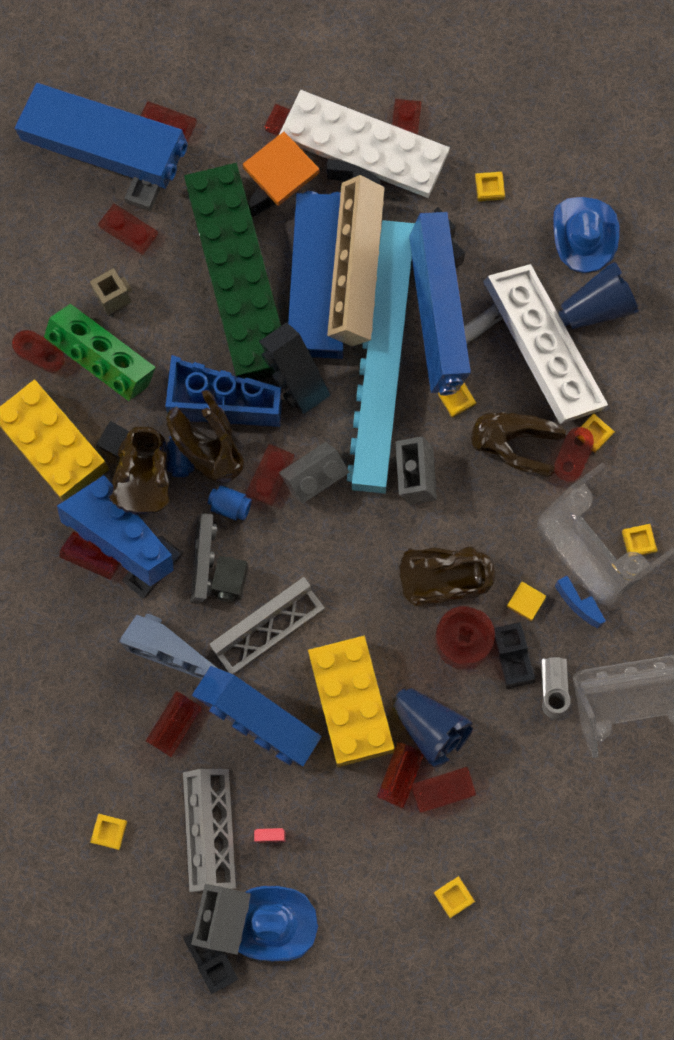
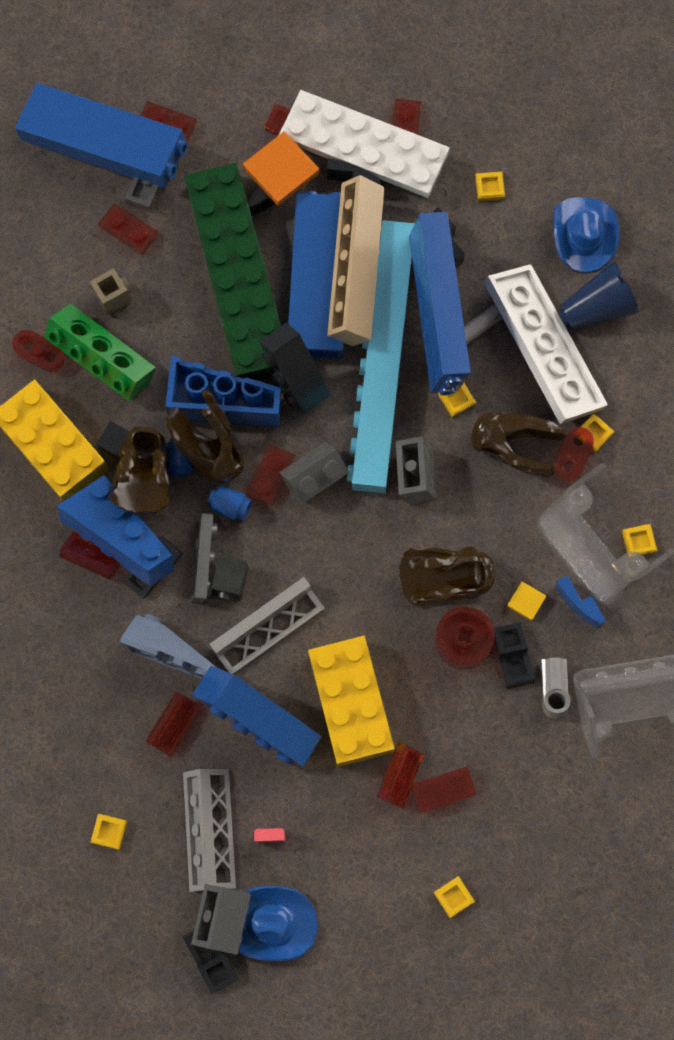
(431, 725): dark blue cone -> none

